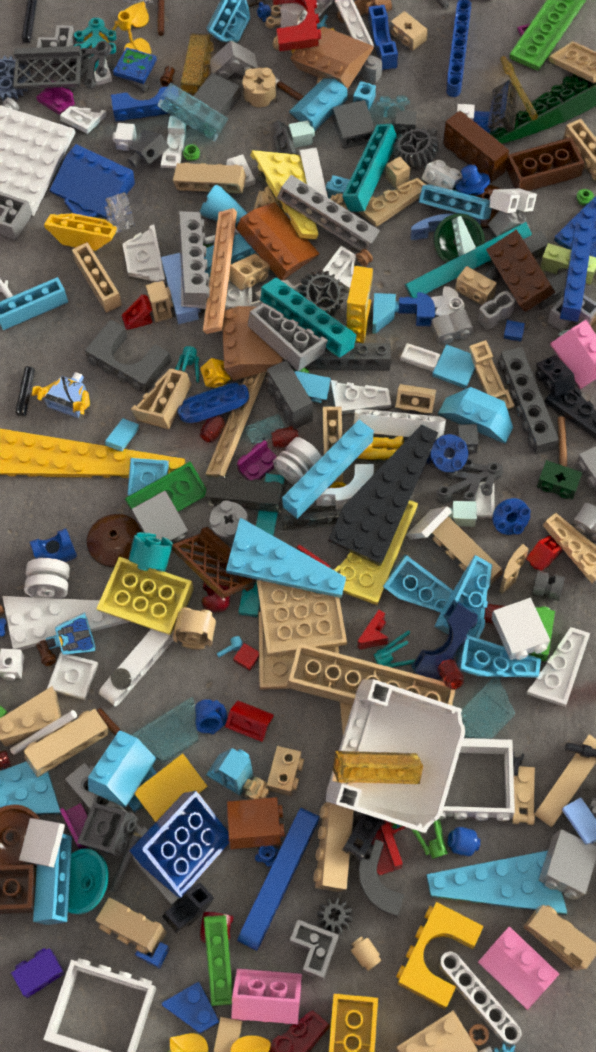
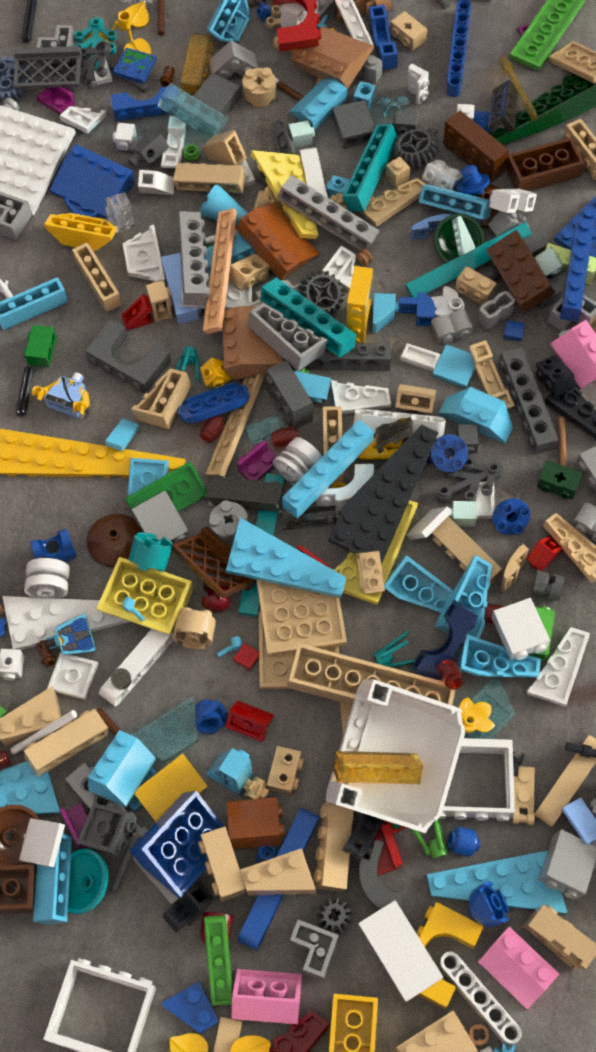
(37, 972): dark purple brick -> none
(40, 346): none -> green brick
(128, 605): none -> medium azure hand
(130, 927): tan wedge -> none
(155, 183): none -> white slope
(158, 957): blue panel -> none
(222, 864): none -> tan wedge
(225, 149): none -> tan slope
(279, 875): none -> tan wedge
(365, 953): tan brick -> none
(369, 577): none -> tan window
(371, 636): red slope -> none
(393, 432): none -> clear smoke wing
(400, 951): none -> white tile
(418, 82): none -> white bracket
(477, 714): none -> yellow plate
(487, 906): none -> blue cylinder
(549, 261): none -> light aqua brick
(582, 200): bright green plate -> none

